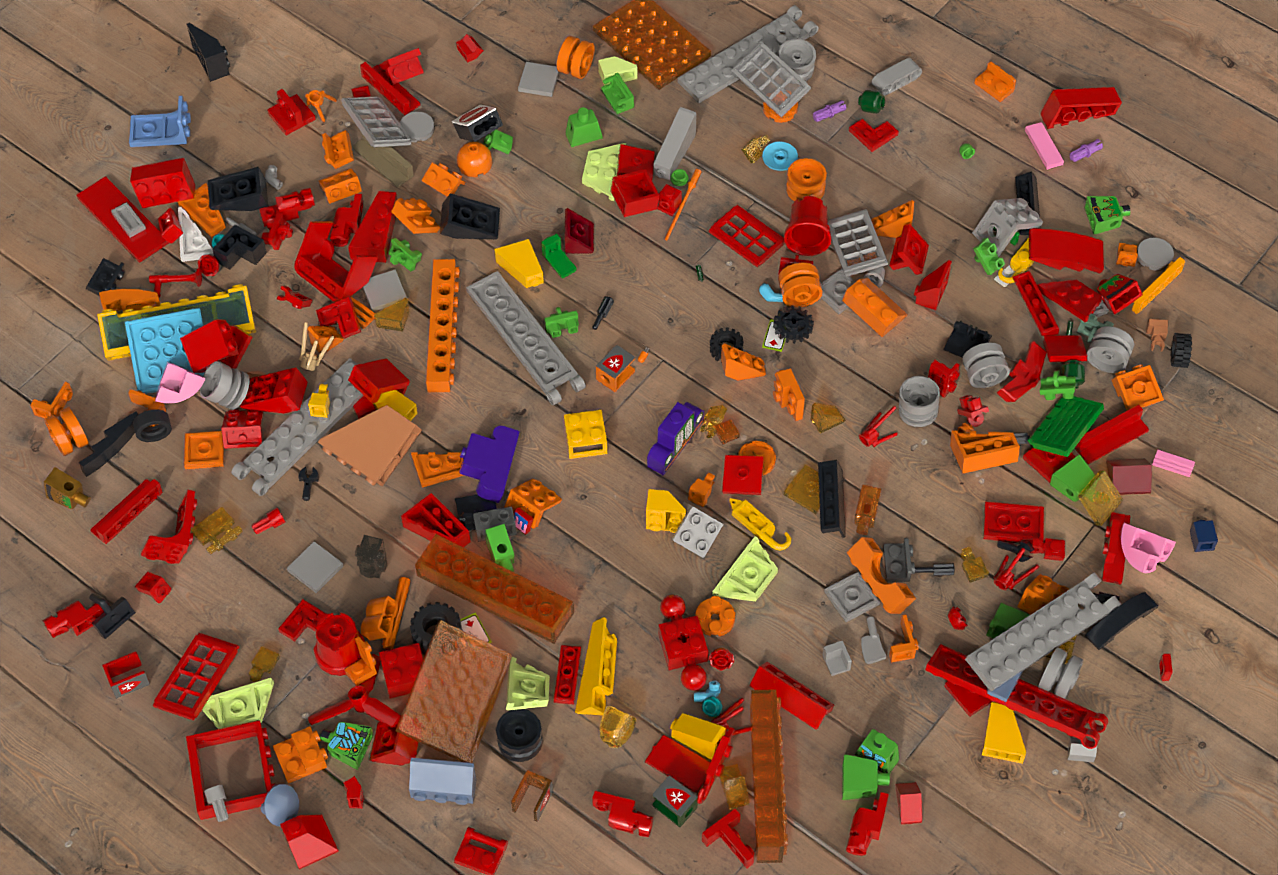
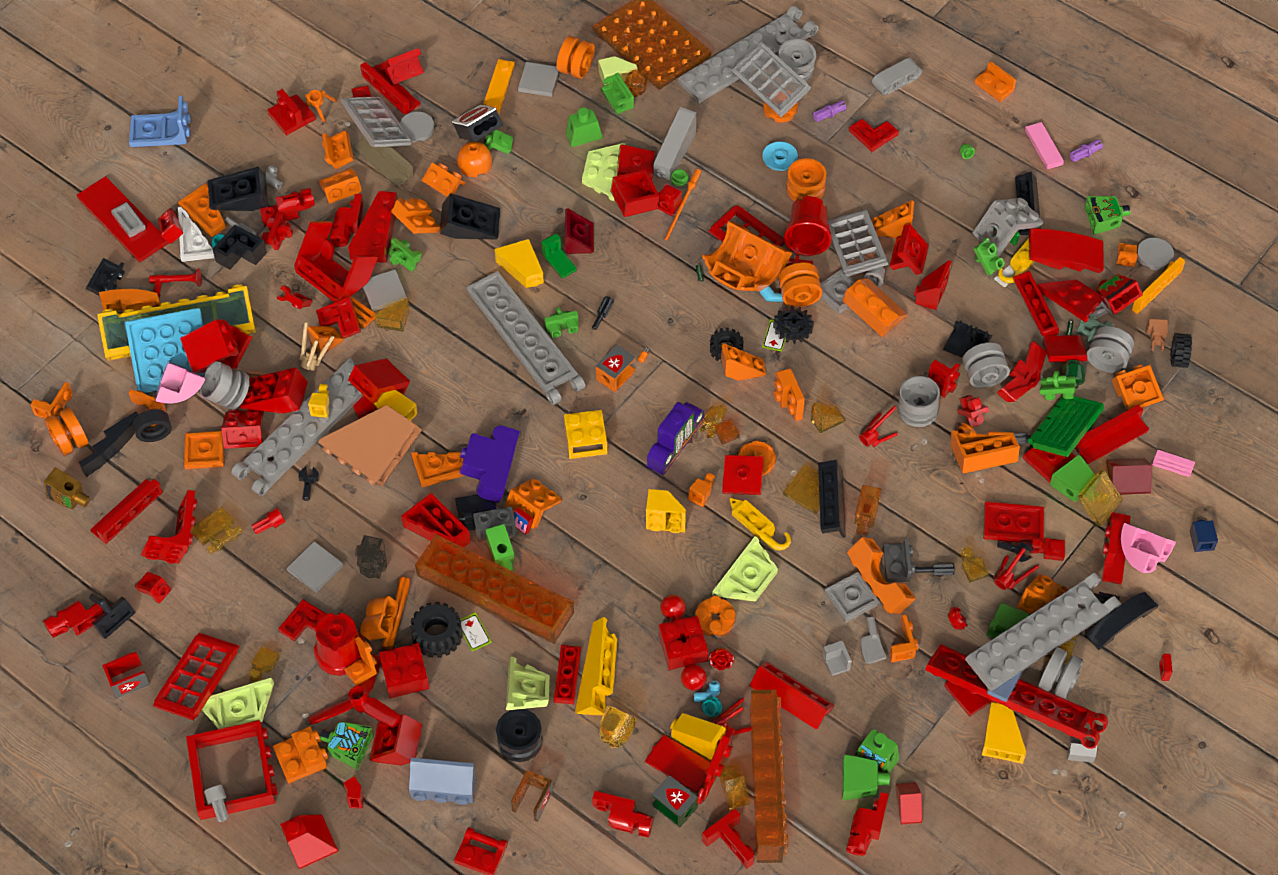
(162, 182): red brick -> none
(208, 265): red plate -> none
(209, 53): black slope -> none
(280, 804): sand blue dish -> none
(442, 325): orange brick -> none
(454, 692): clear orange plate -> none
(469, 48): red piece -> none
(499, 84): none -> light orange plate
(636, 82): none -> clear orange head
(697, 531): light grey bracket -> none
(746, 260): none -> orange piece
(754, 148): clear yellow plate -> none
(871, 101): dark green head -> none
(1079, 105): red wedge -> none

